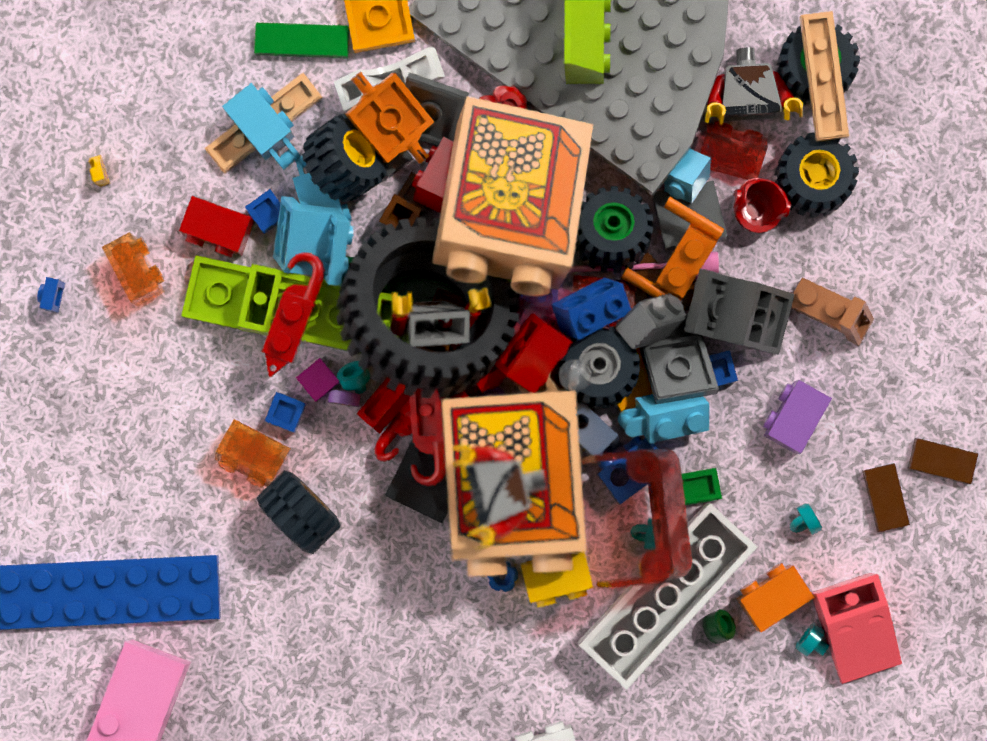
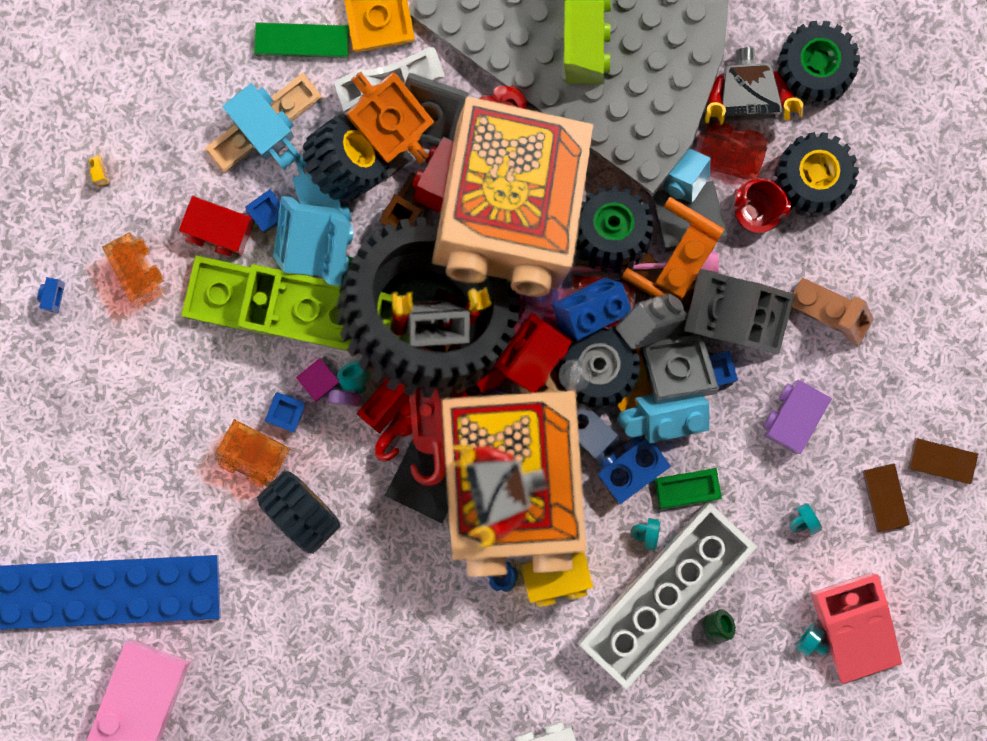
(292, 316): red plate -> none
(672, 549): clear red windscreen -> none
(774, 597): orange brick -> none
(824, 76): light nougat tile -> none

